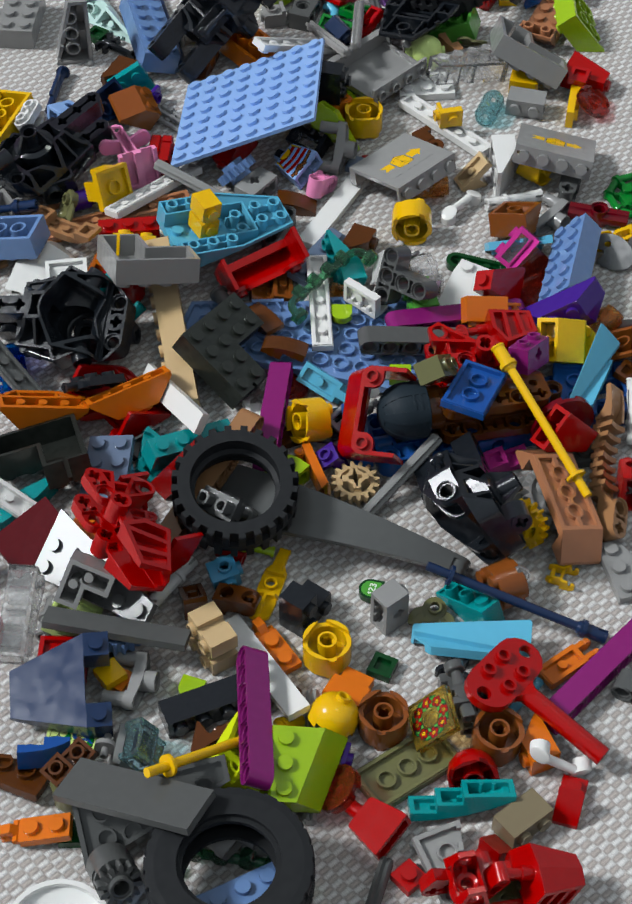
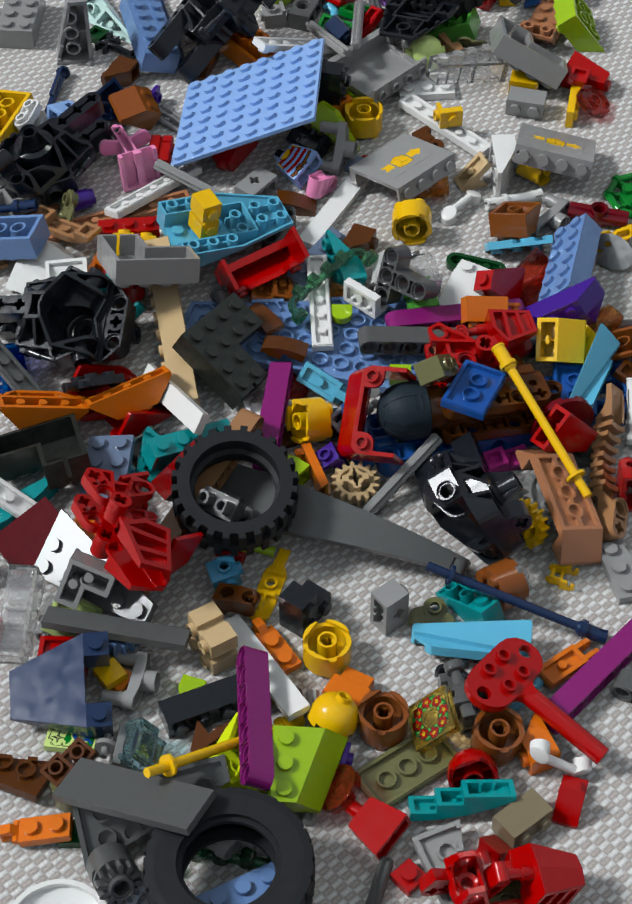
(36, 756): blue slope -> none
(108, 184): yellow panel -> none
(134, 75): teal wing -> none
(176, 578): white pin -> none
(192, 597): reddish brown slope -> none
(236, 170): medium blue gear -> none
(367, 587): tile -> none
(382, 667): dark green tile -> none
(489, 108): clear light blue piece -> none
(517, 248): dark pink window -> none
(530, 352): magenta brick -> none
(568, 187): dark grey piece -> none

